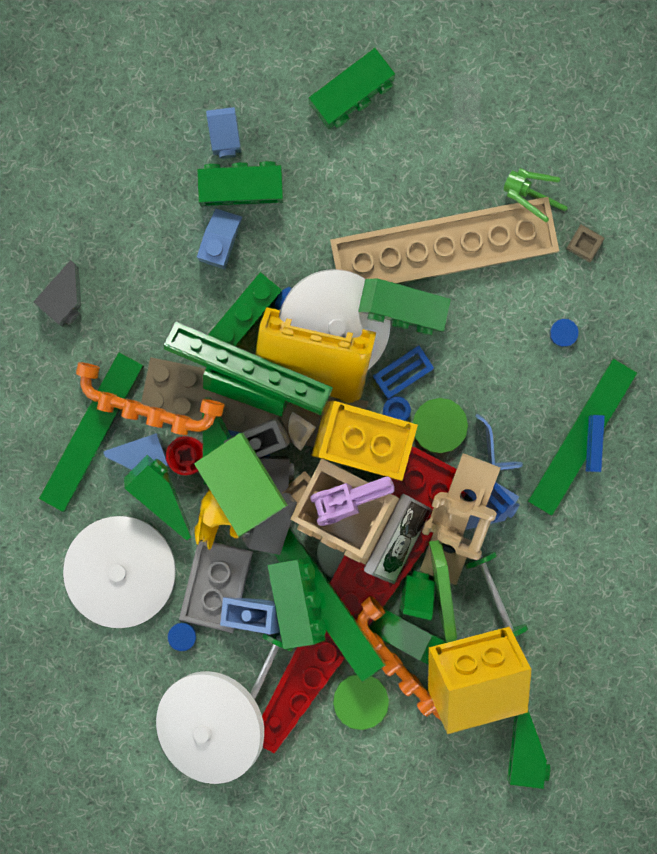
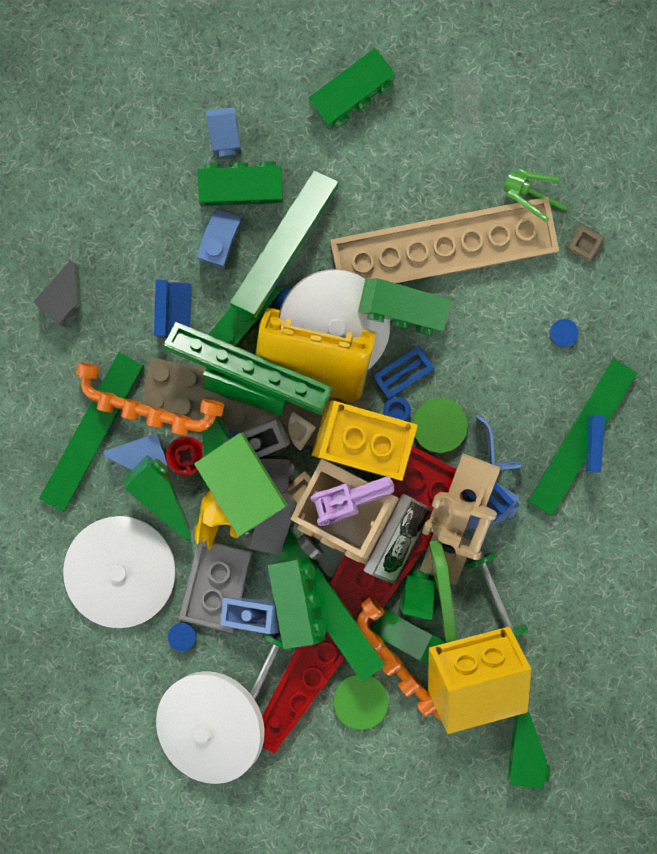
(171, 306): none -> blue panel
(284, 244): none -> tile
(310, 546): none -> dark grey tile

